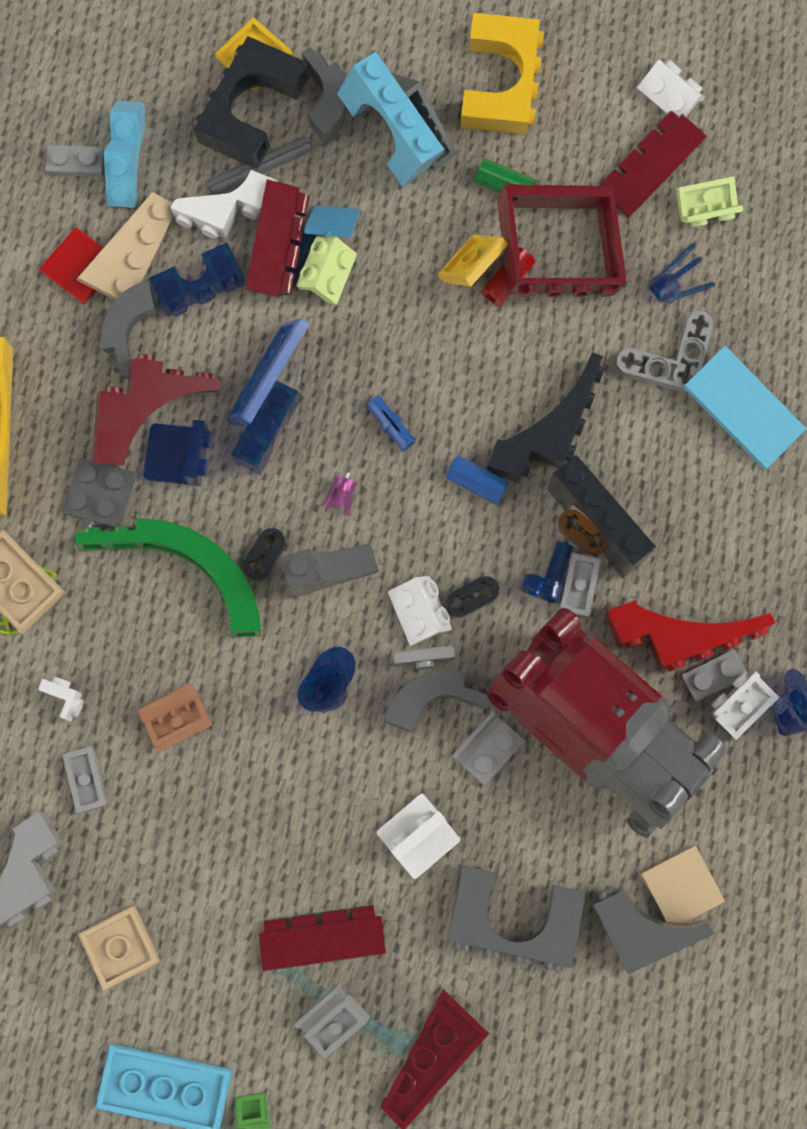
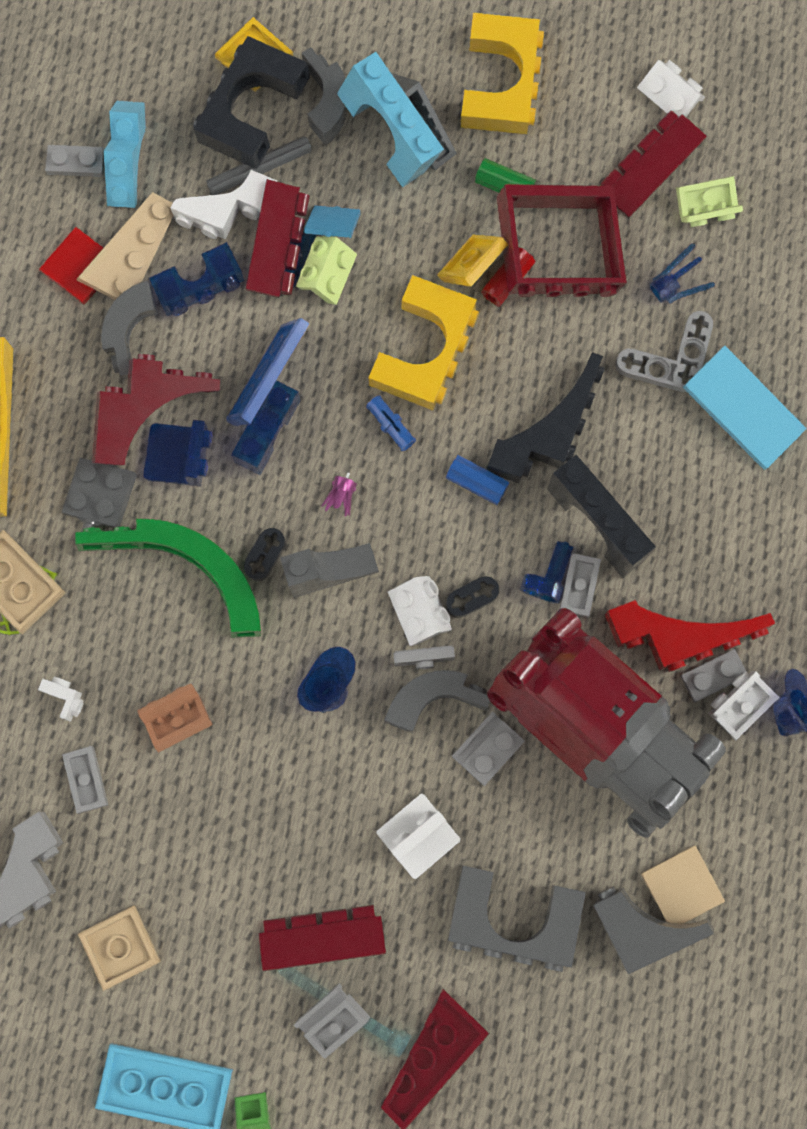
(425, 382): none -> yellow arch
(577, 537): reddish brown beam -> none

